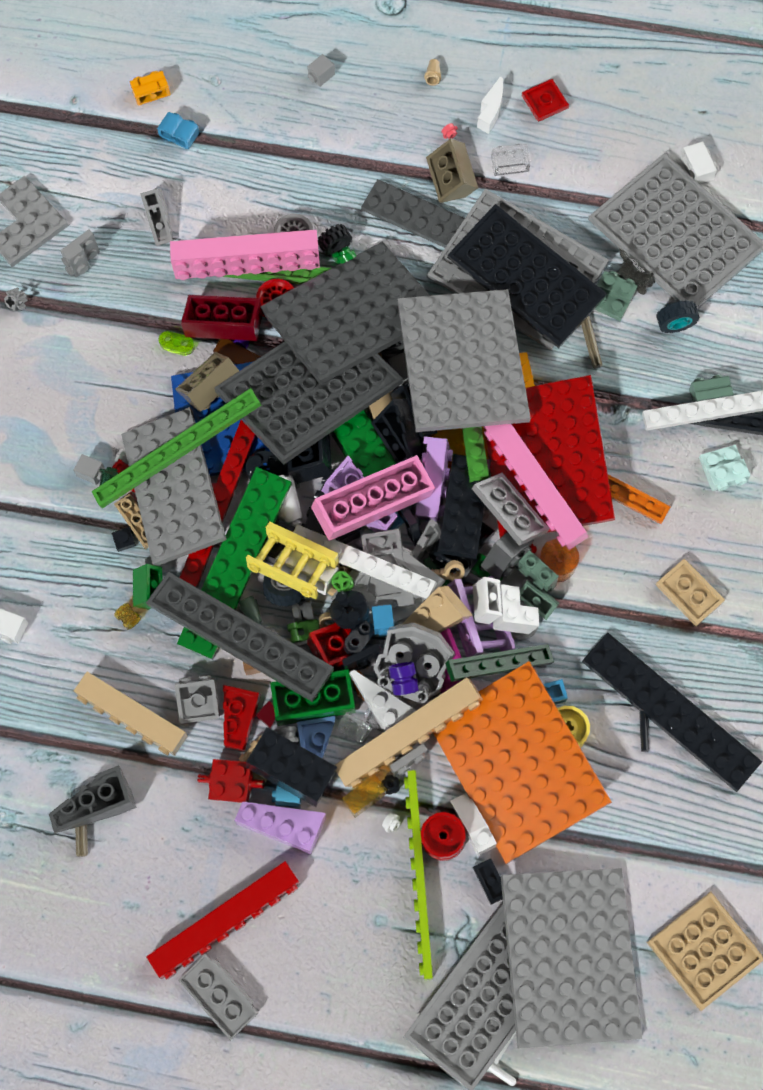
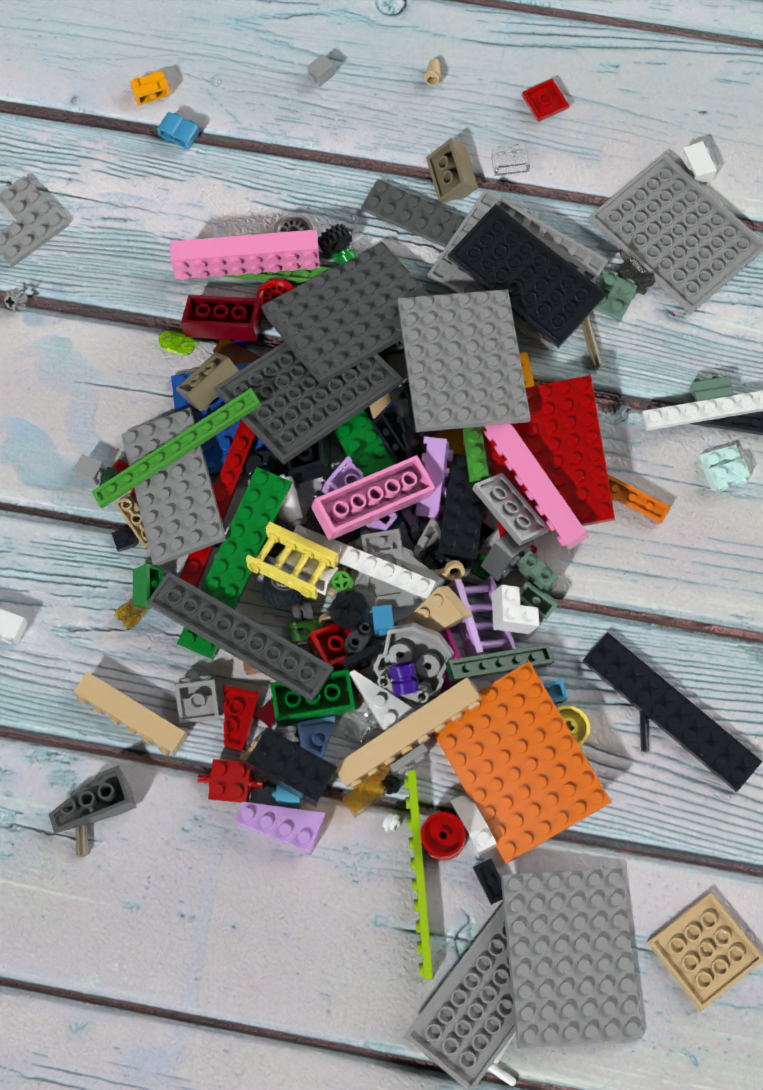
(78, 253): light grey plate -> none
(157, 216): light grey slope -> none
(219, 995): light grey piece -> none
(223, 920): red brick -> none
(250, 608): sand green cone -> none
(449, 131): coral plate -> none
(487, 600): white brick -> none
(491, 107): white slope -> none
(570, 558): clear orange brick -> none
(677, 316): black wheel -> none
(690, 592): tan plate -> none

